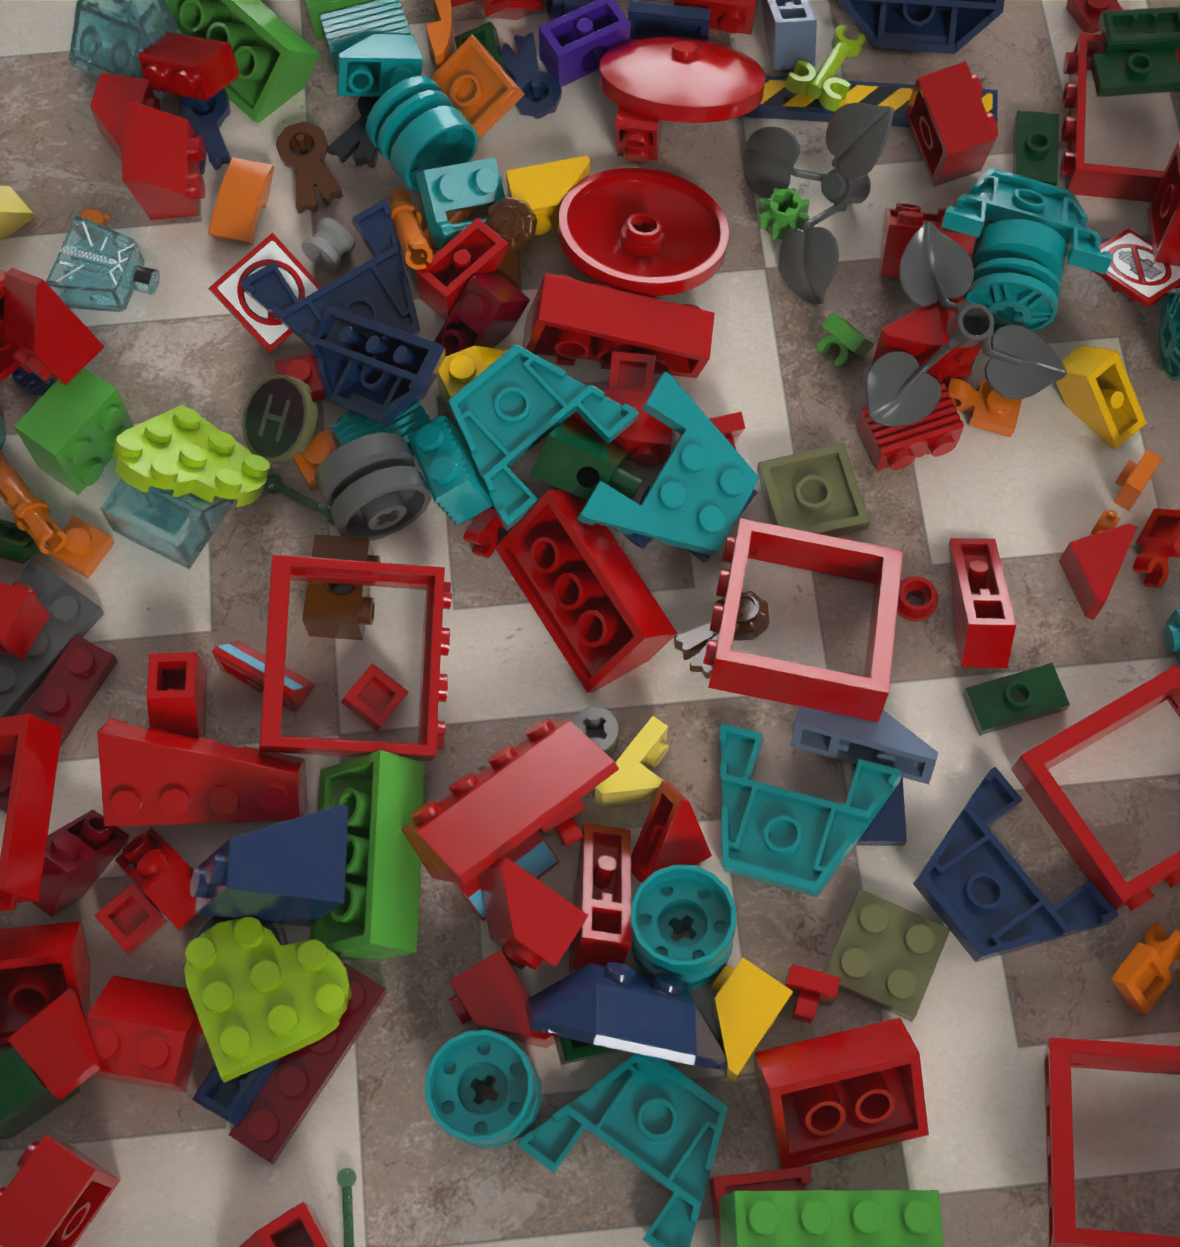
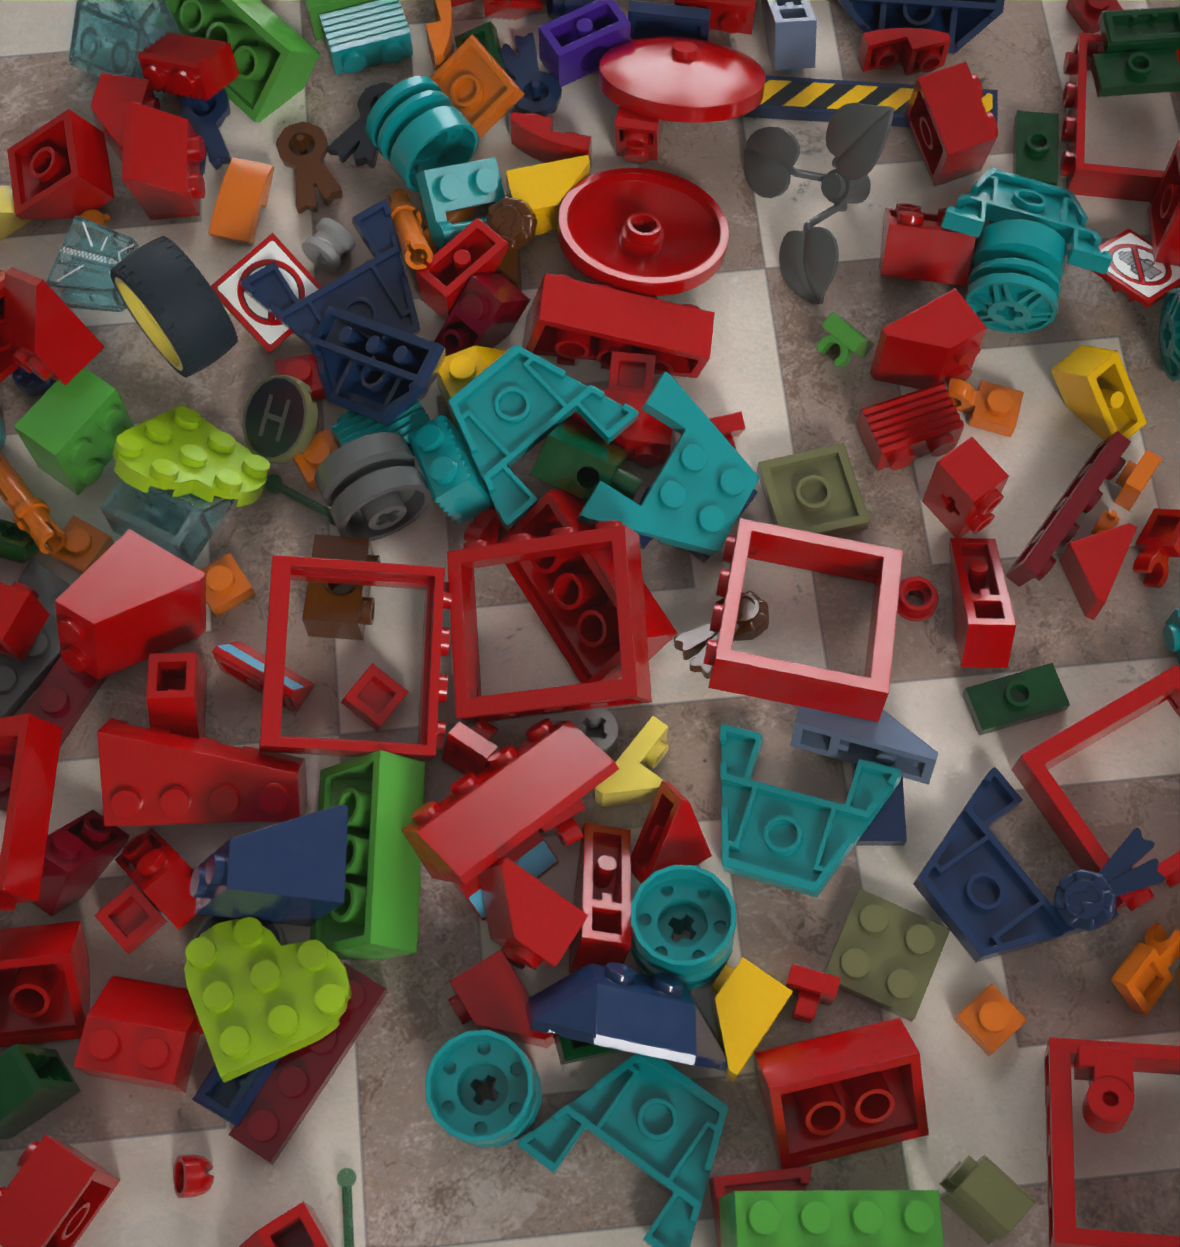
(58, 1045): red slope -> none
(60, 170): none -> red slope
(129, 606): none -> red slope
(174, 306): none -> black wheel
(191, 1176): none -> red hinge
(225, 585): none -> orange plate
(377, 64): teal slope -> none
(468, 748): none -> red tile
(536, 138): none -> red slope
(635, 681): none -> red window
(783, 212): bright green gear -> none
(822, 83): lime bar -> none
(912, 47): none -> red slope
(941, 270): dark grey plant -> none
(965, 489): none -> red brick
(985, 1198): none -> olive brick
(990, 1019): none -> orange plate
(1060, 524): none -> dark red plate
(1089, 898): none -> dark blue piece
(1110, 1086): none -> red leg

